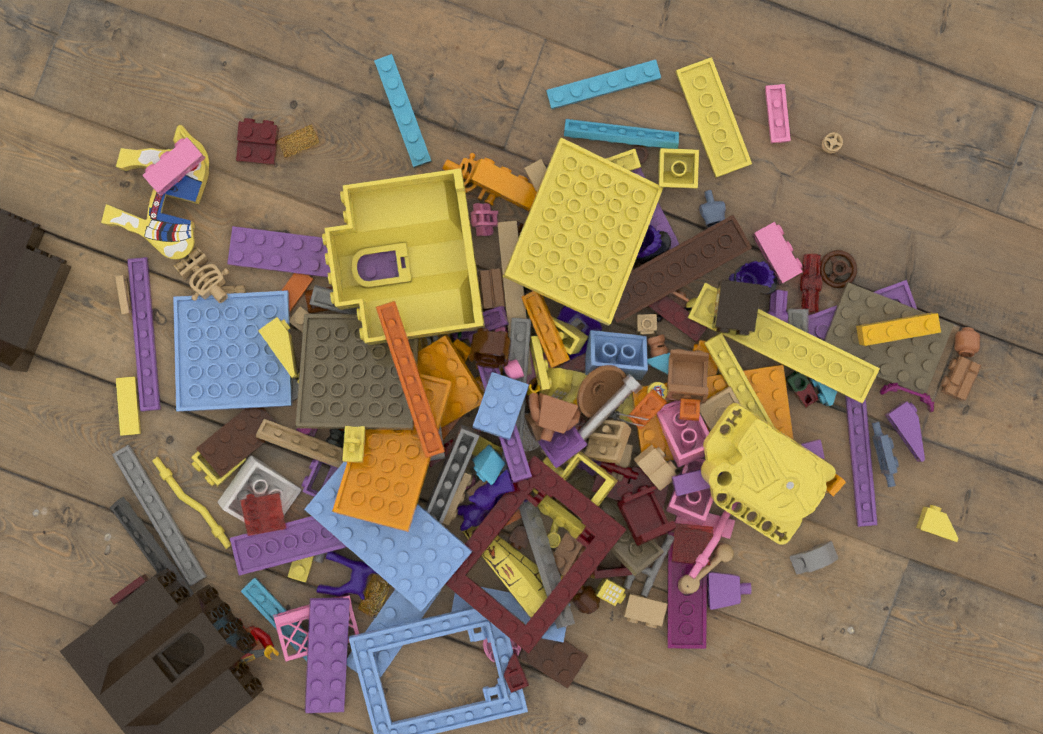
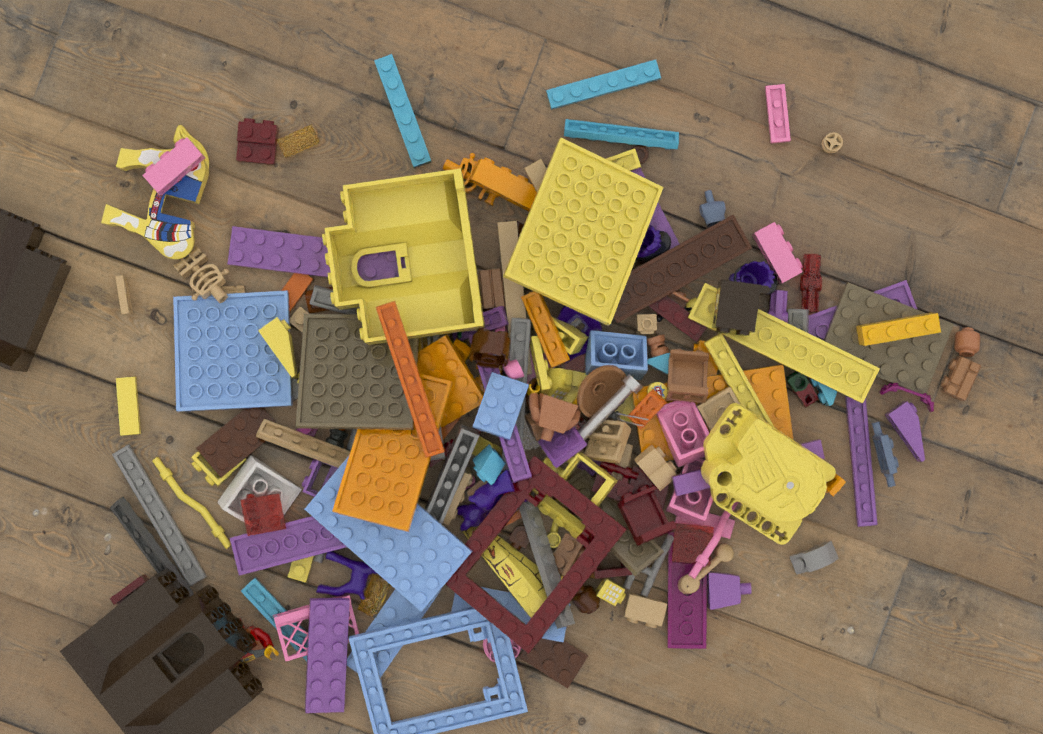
(144, 334): medium lavender tile -> none
(354, 444): light yellow hips -> none
(481, 219): bright pink piece -> none
(515, 675): dark red tile -> none
(678, 168): light yellow slope -> none
(689, 409): orange plate -> none
(713, 117): light yellow plate -> none
(845, 269): reddish brown piece -> none
(936, 523): light yellow slope -> none

